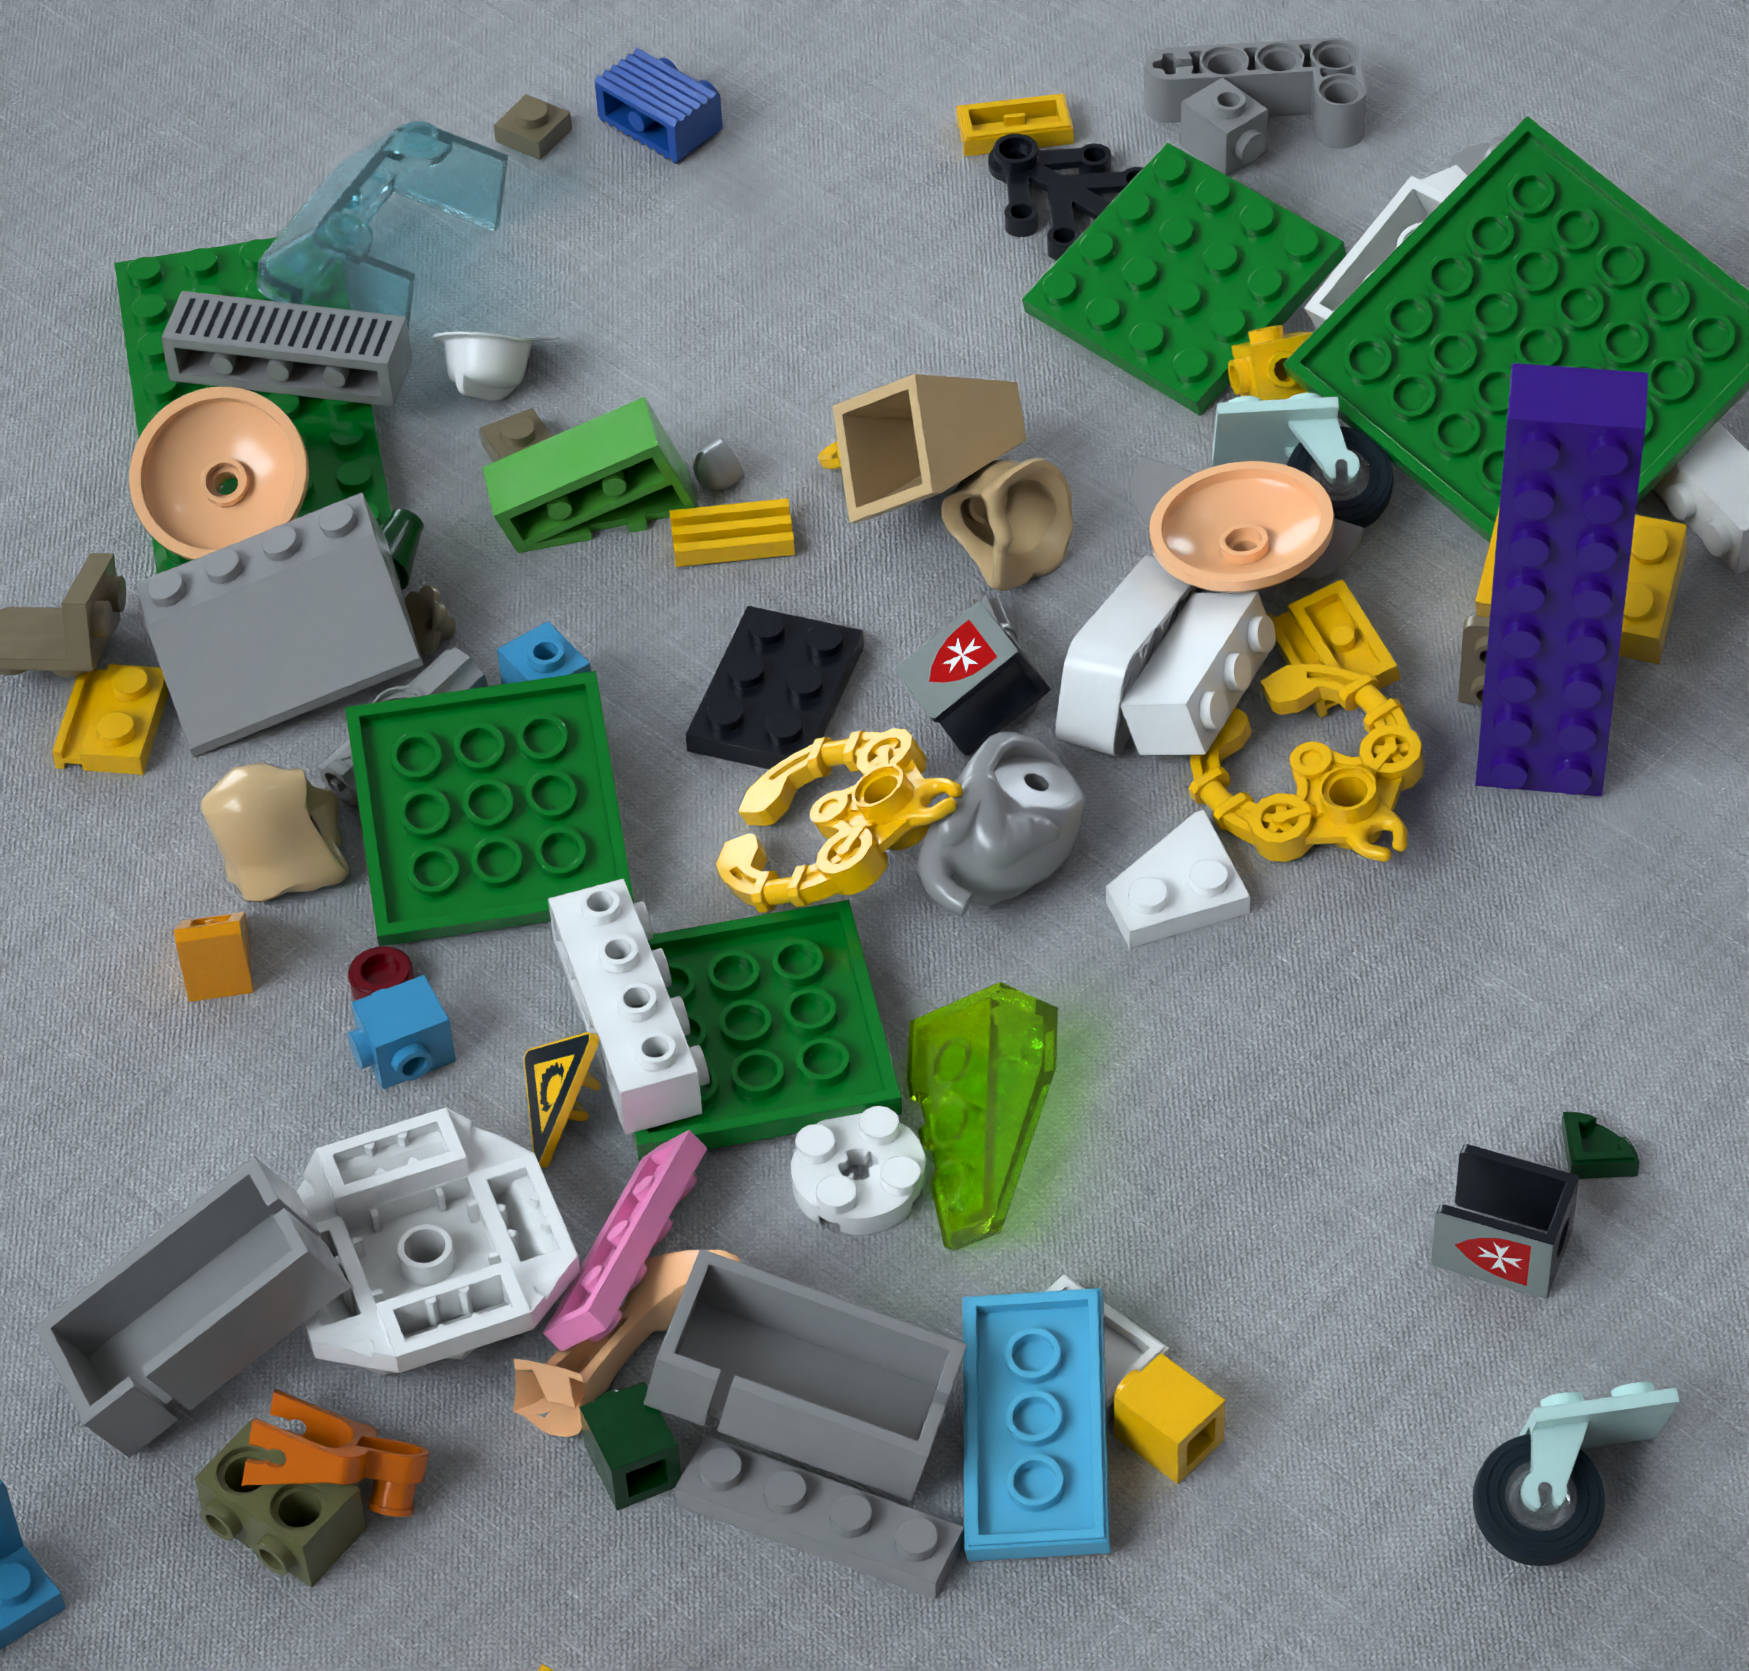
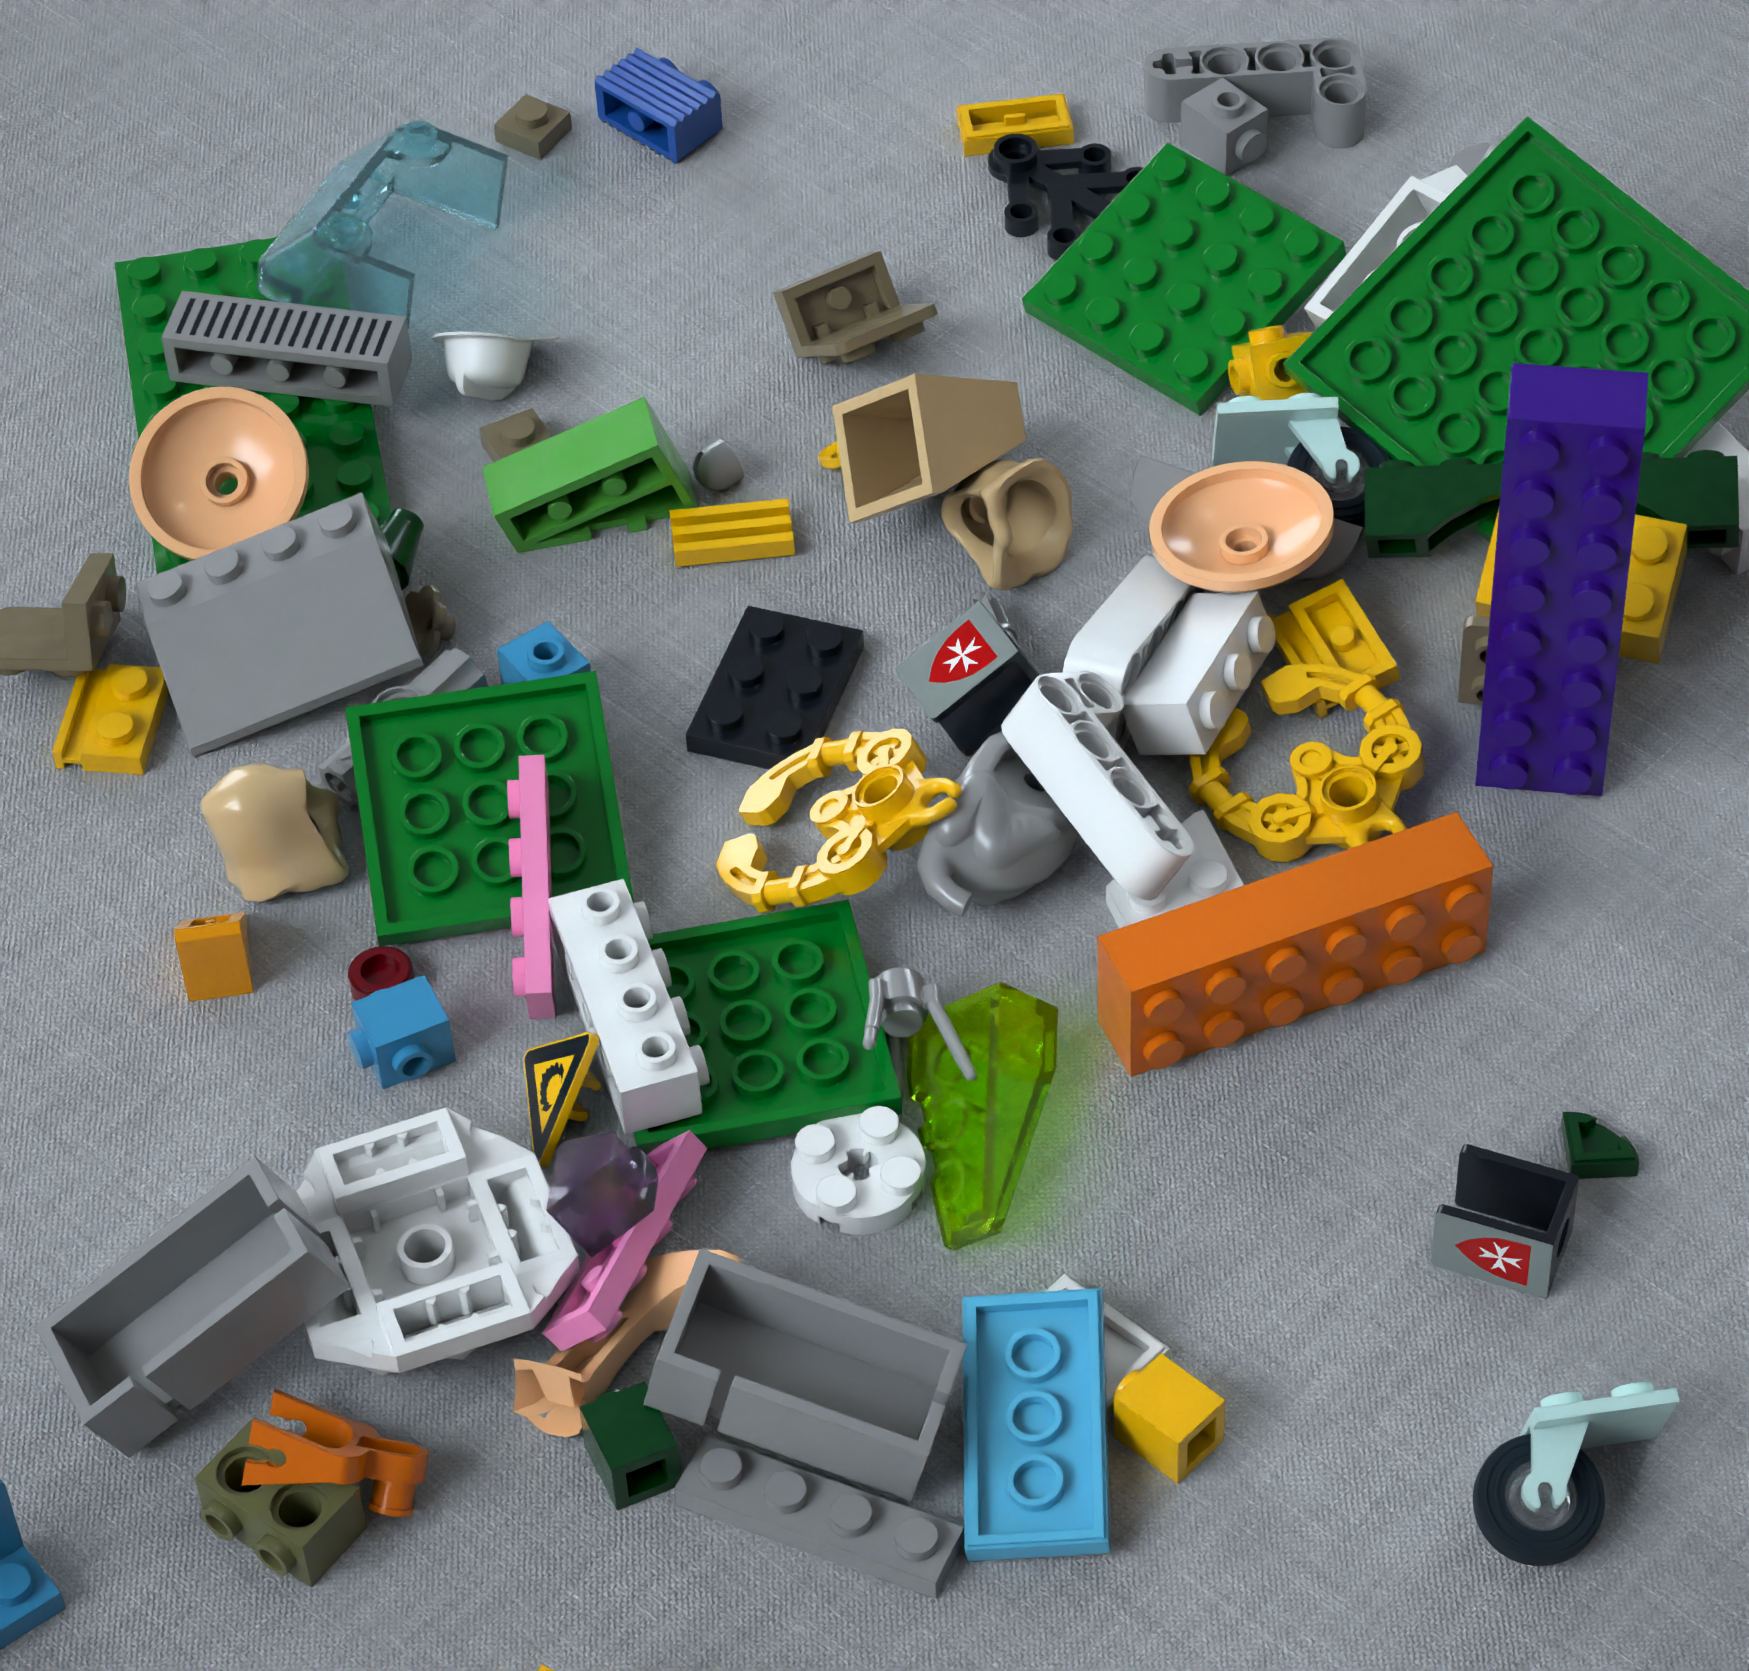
(531, 860): none -> bright pink plate
(600, 1189): none -> clear purple slope
(848, 310): none -> dark tan bracket
(901, 1006): none -> light grey plant
(1066, 746): none -> white beam
(1293, 943): none -> orange brick
(1424, 507): none -> dark green arch

